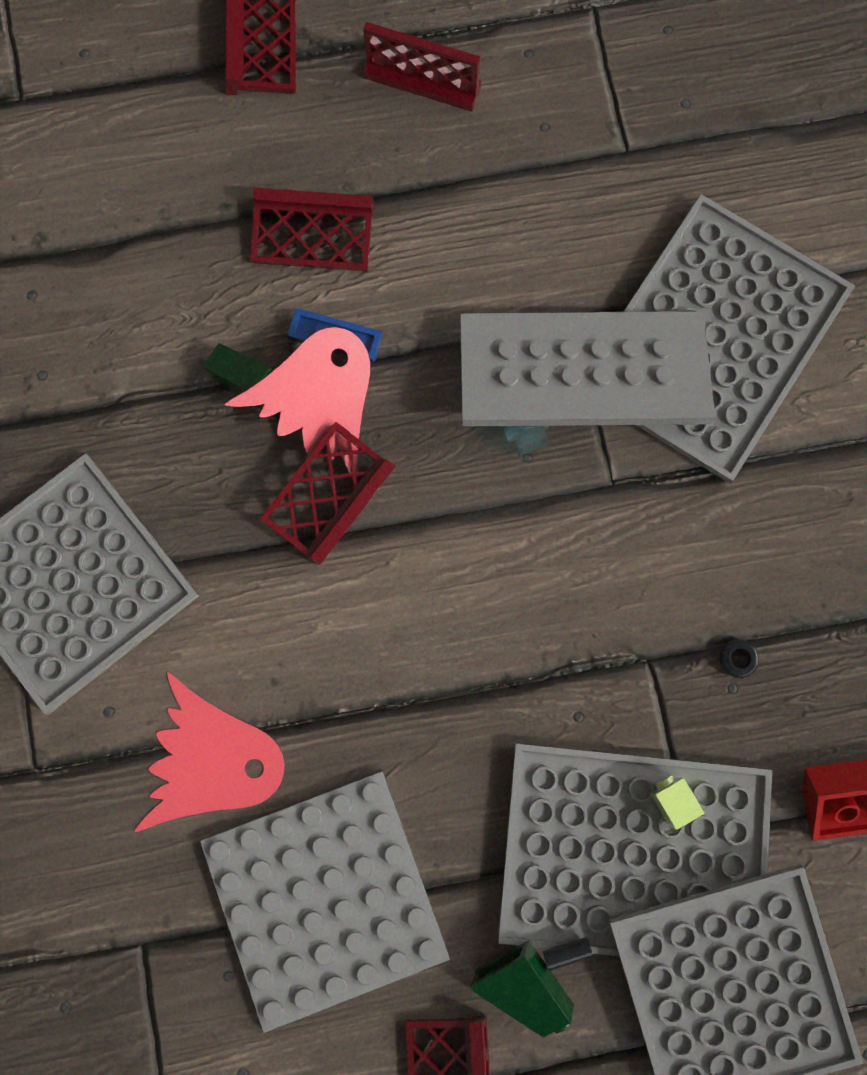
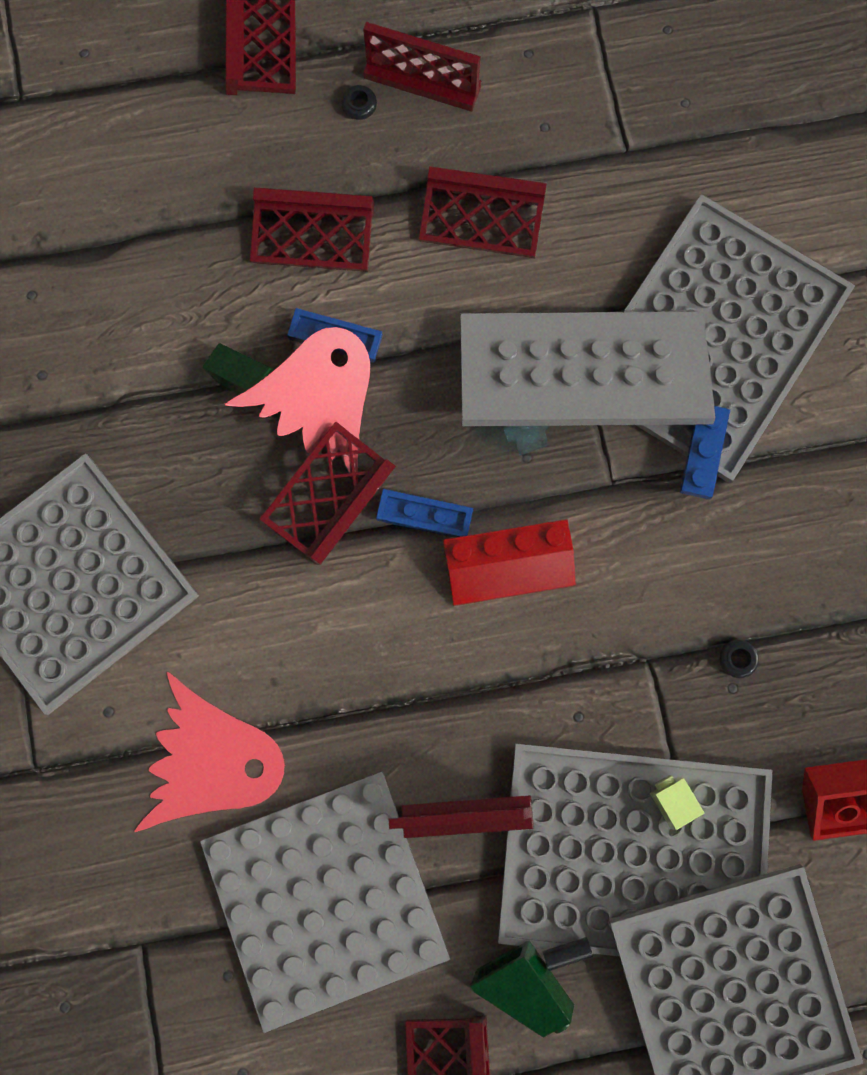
(363, 112): none -> black piece
(424, 514): none -> blue plate
(465, 817): none -> dark red fence
(481, 187): none -> dark red fence
(510, 562): none -> red slope
(705, 456): none -> blue plate

